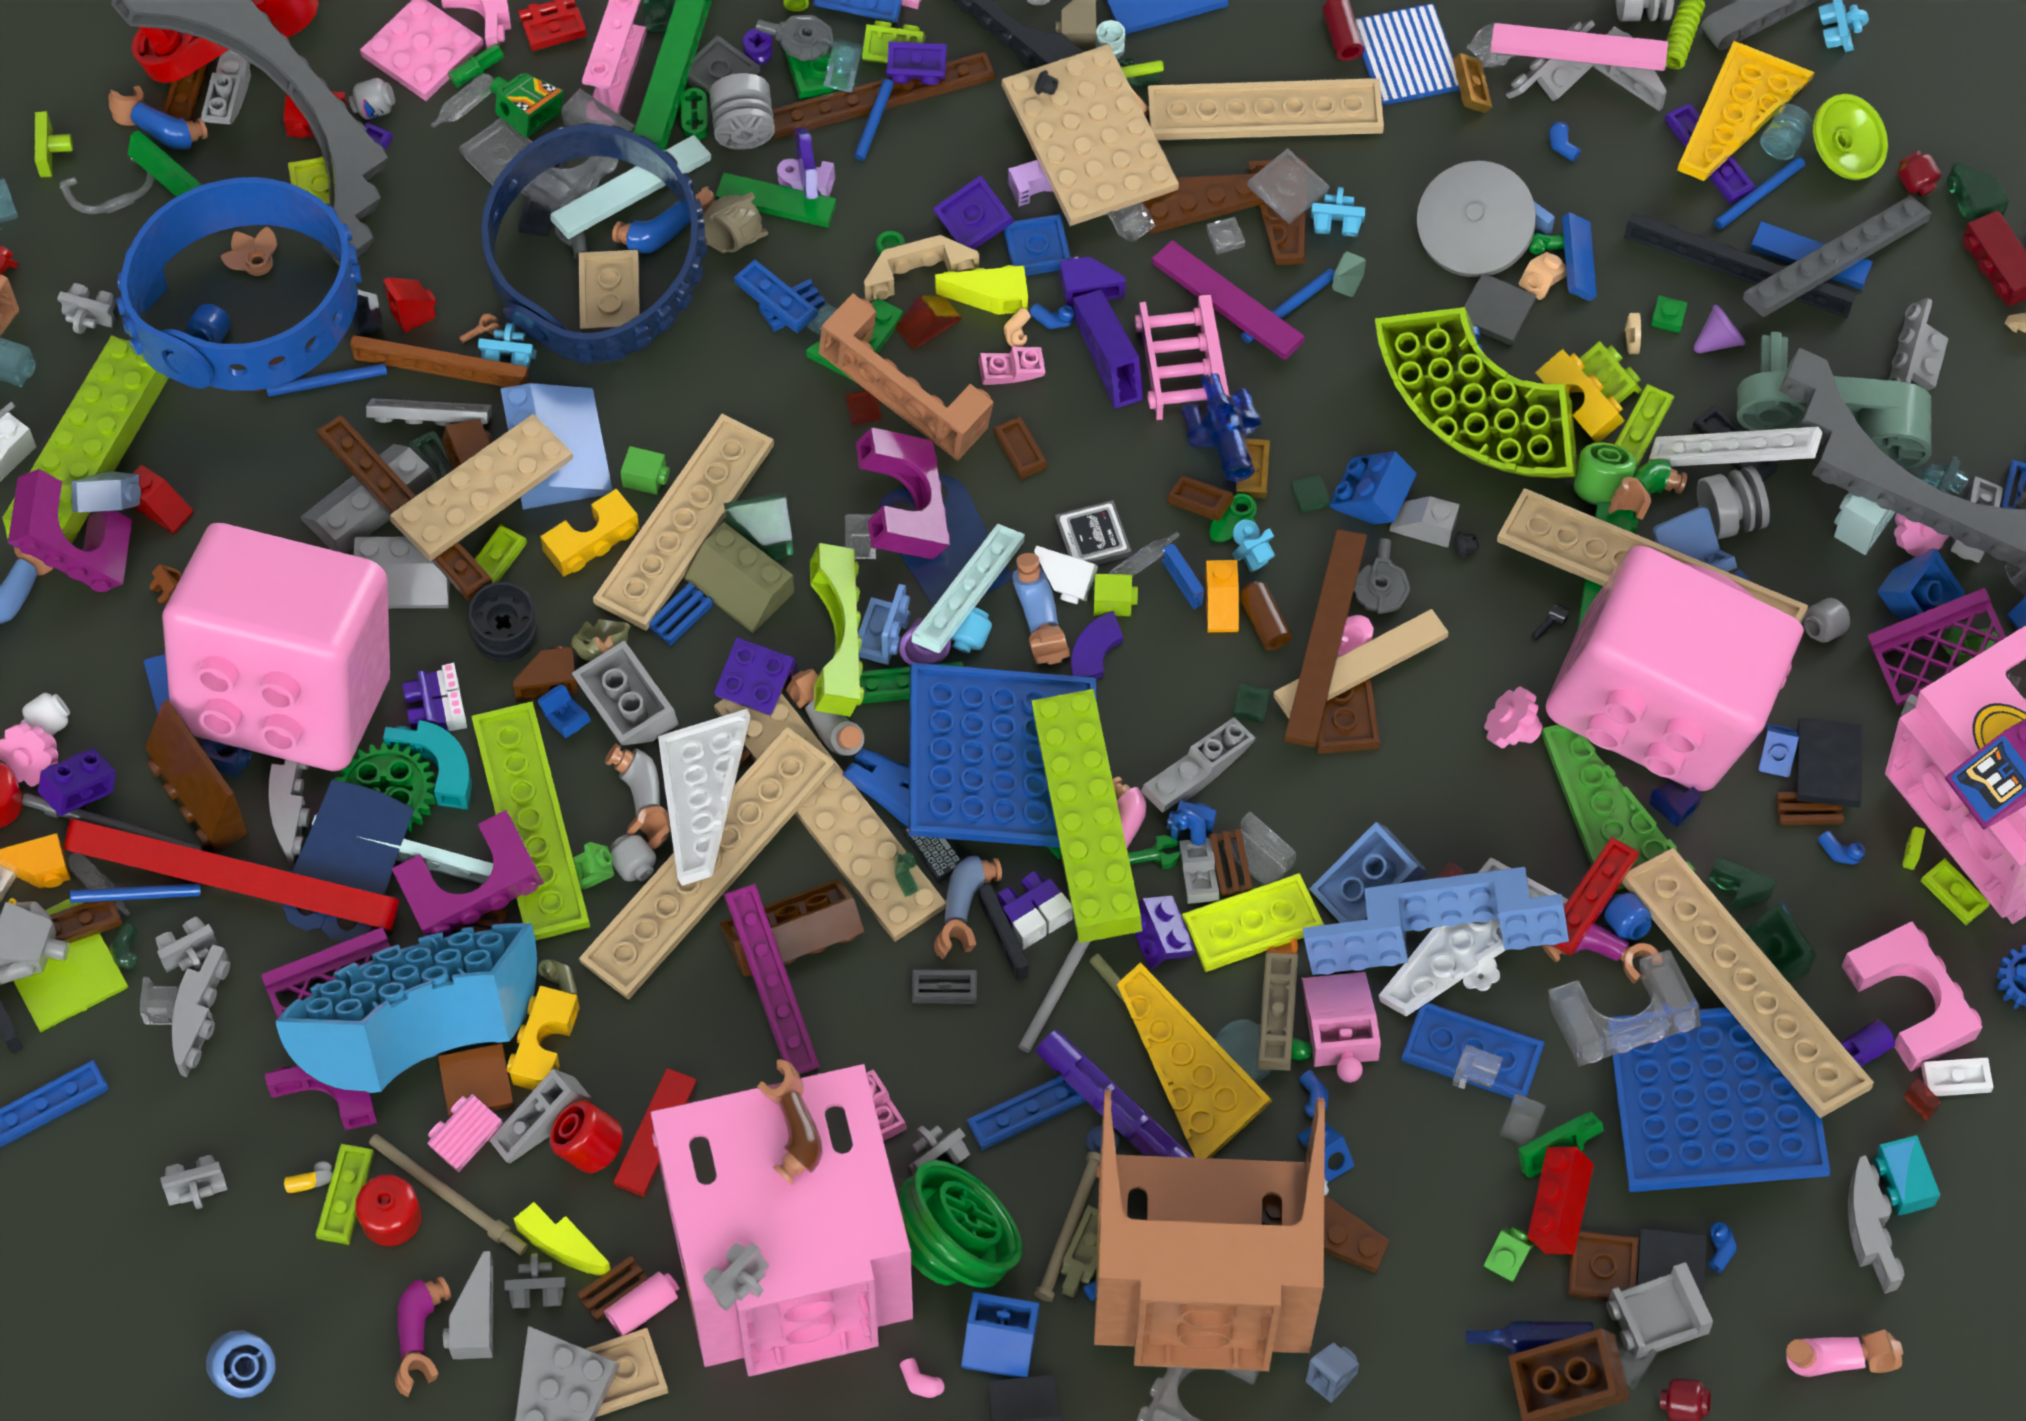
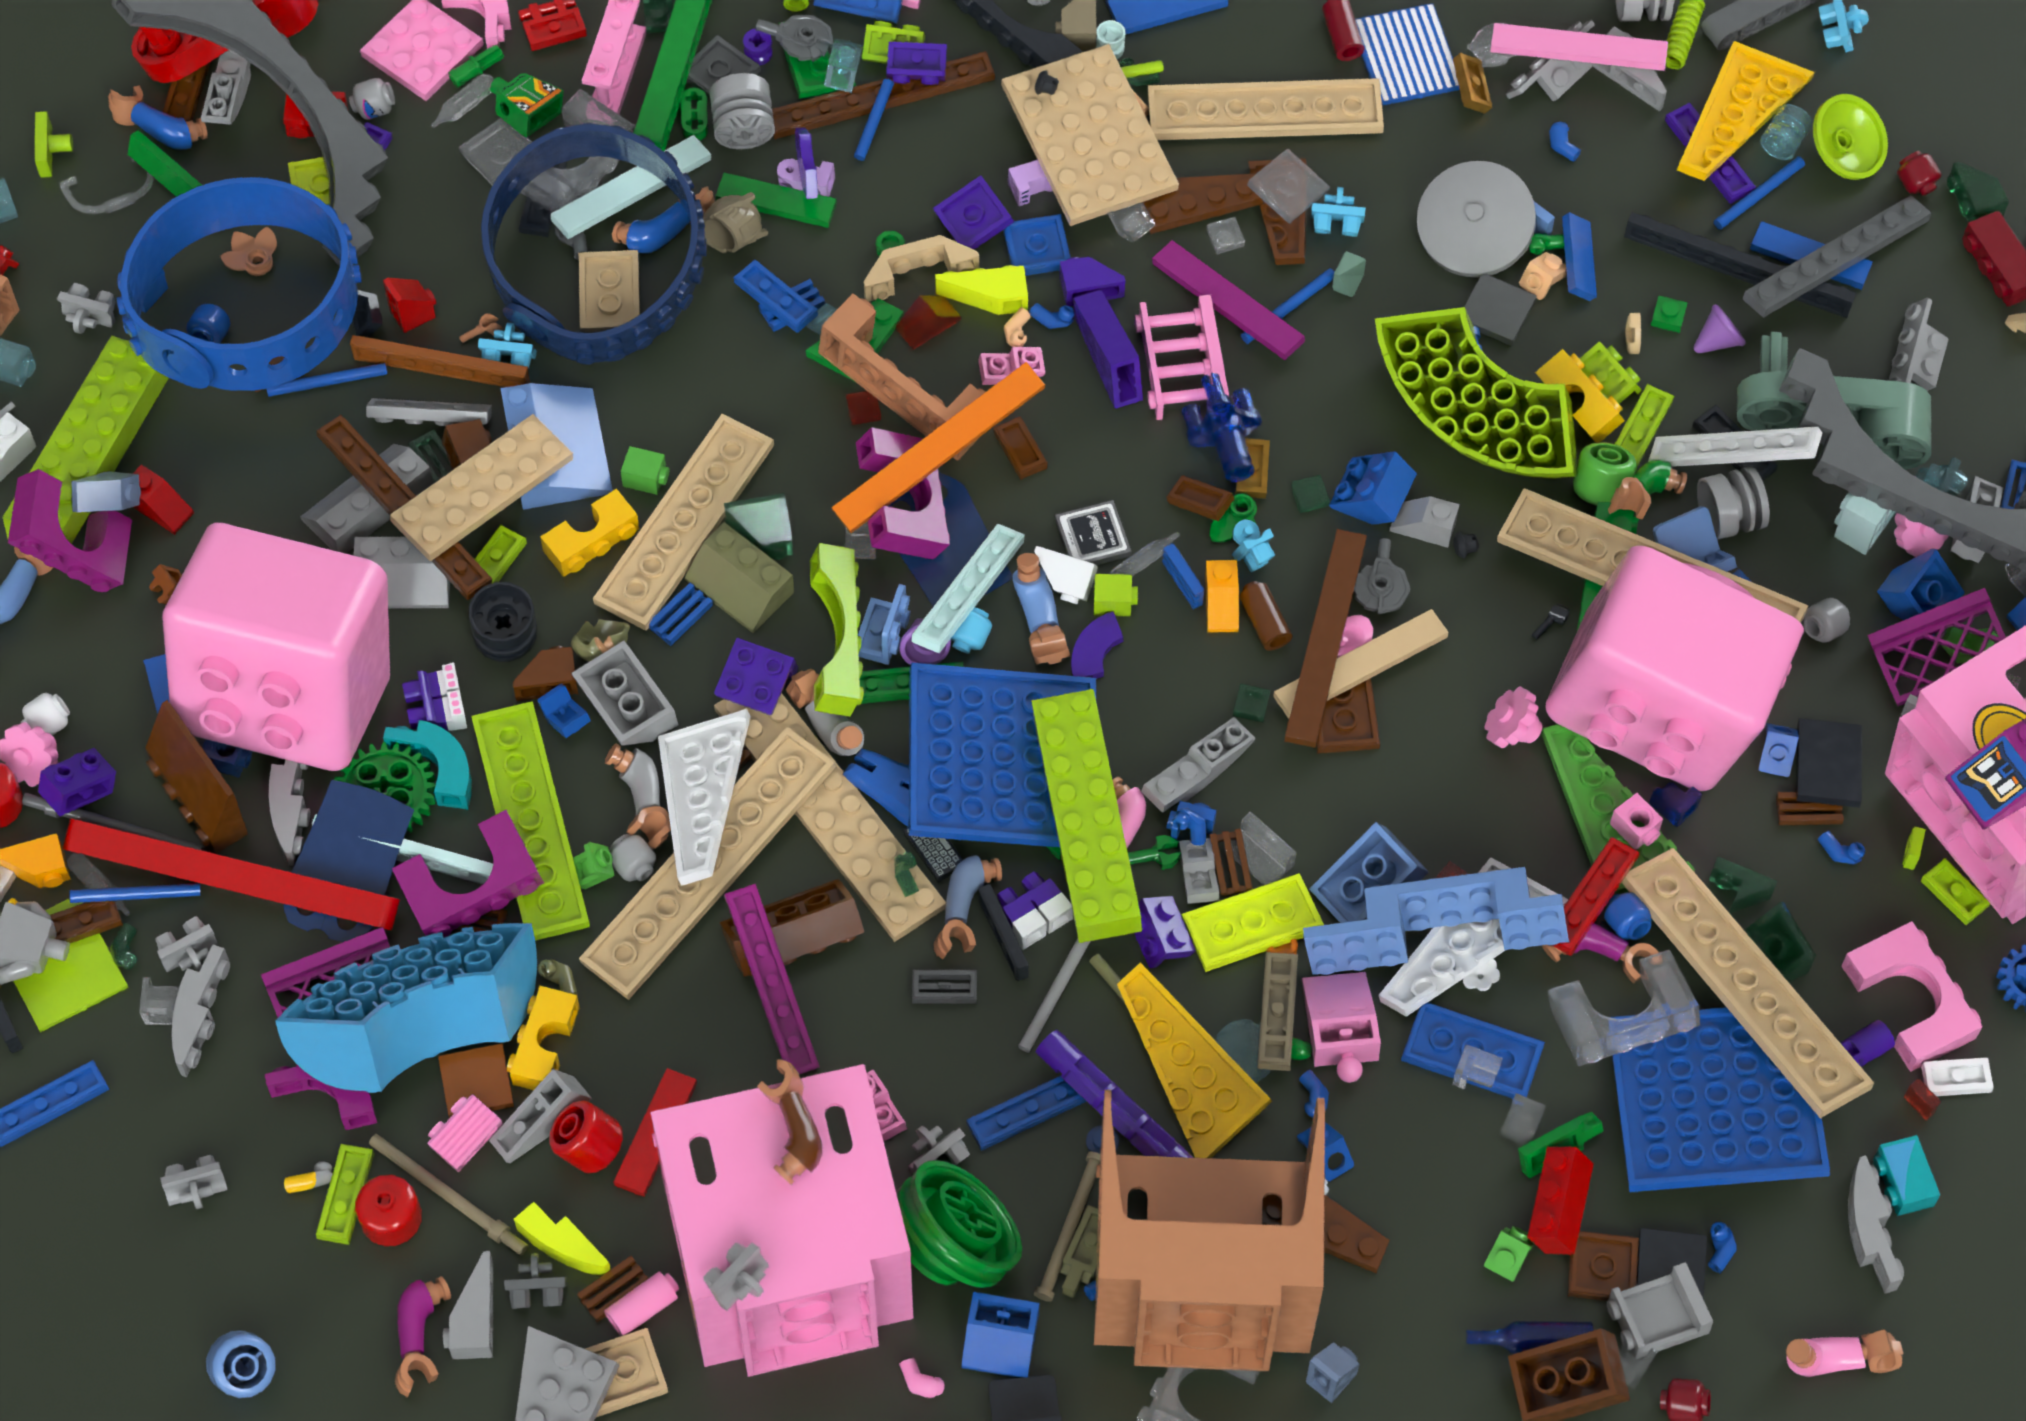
(938, 447): none -> orange tile
(1637, 810): none -> bright pink brick

